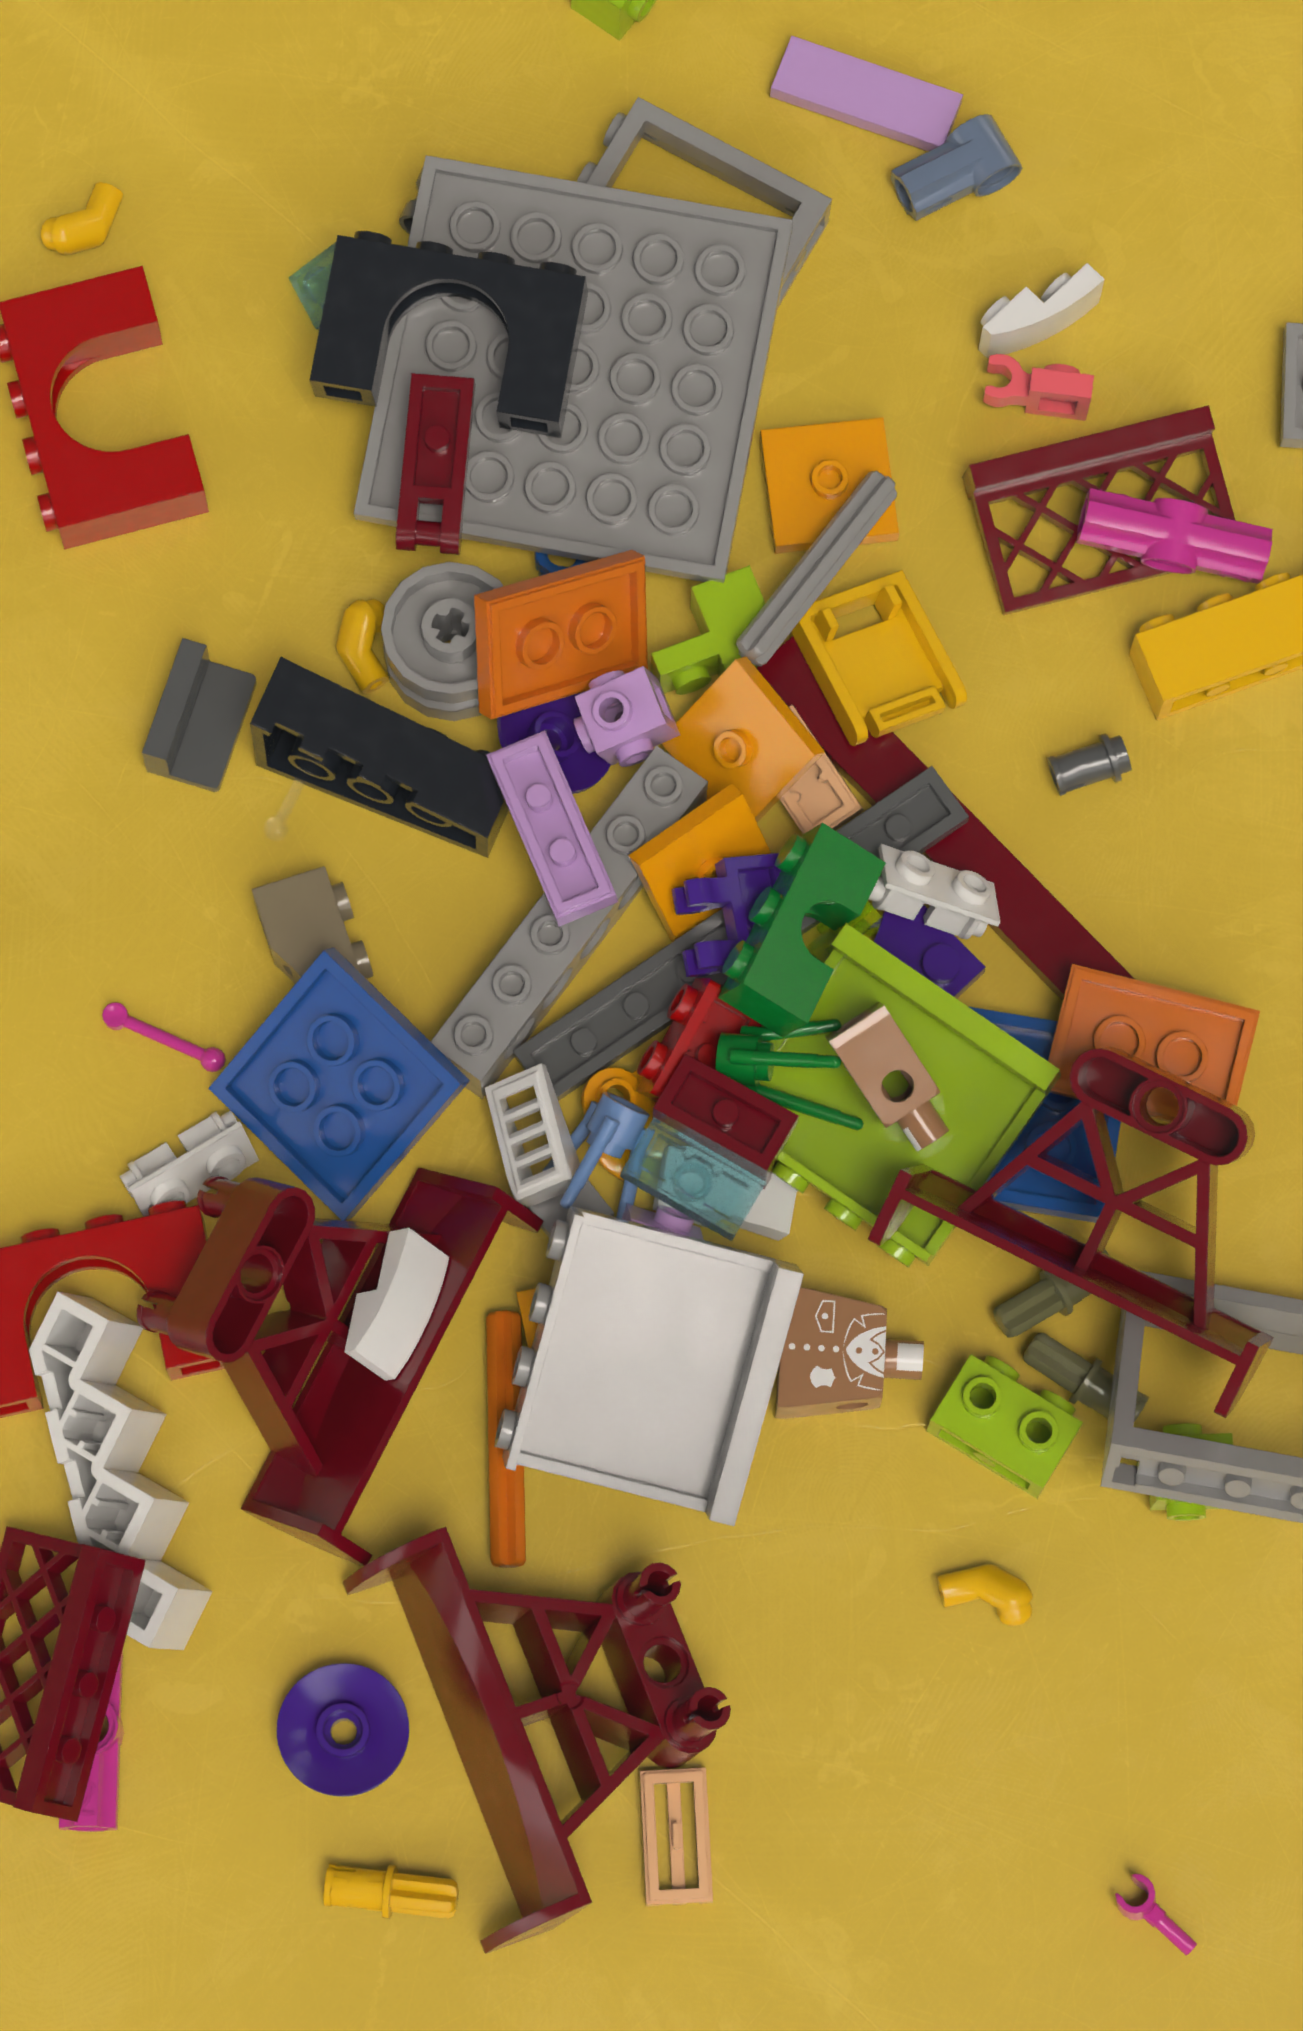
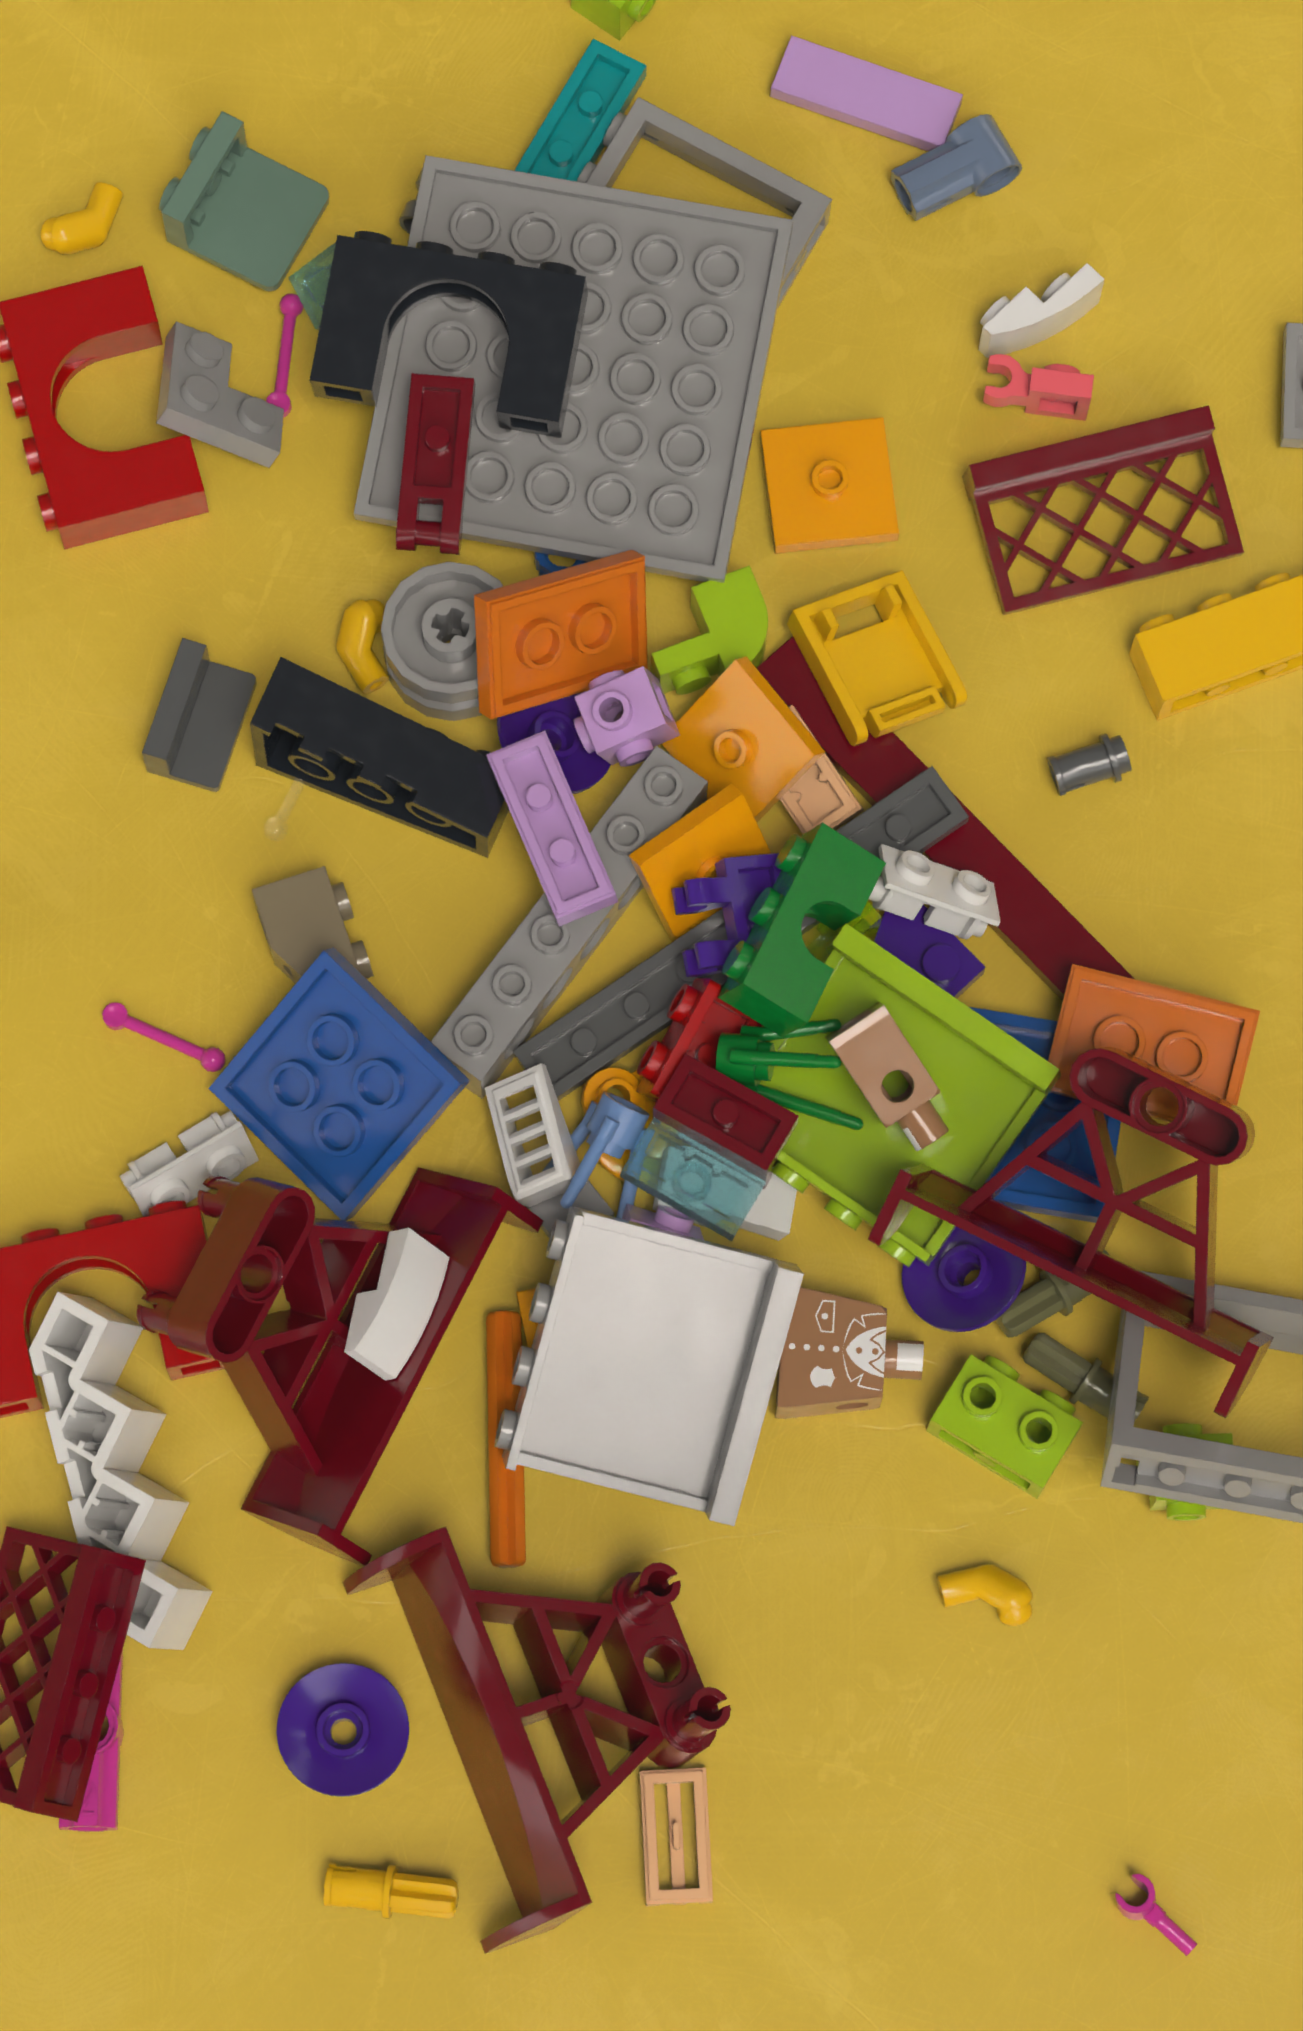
(202, 406): none -> light grey plate
(241, 207): none -> sand green bracket
(291, 307): none -> dark pink hinge
(583, 112): none -> teal plate
(816, 568): light grey axle -> none
(939, 1290): none -> dark purple dish
(1174, 536): dark pink piece -> none

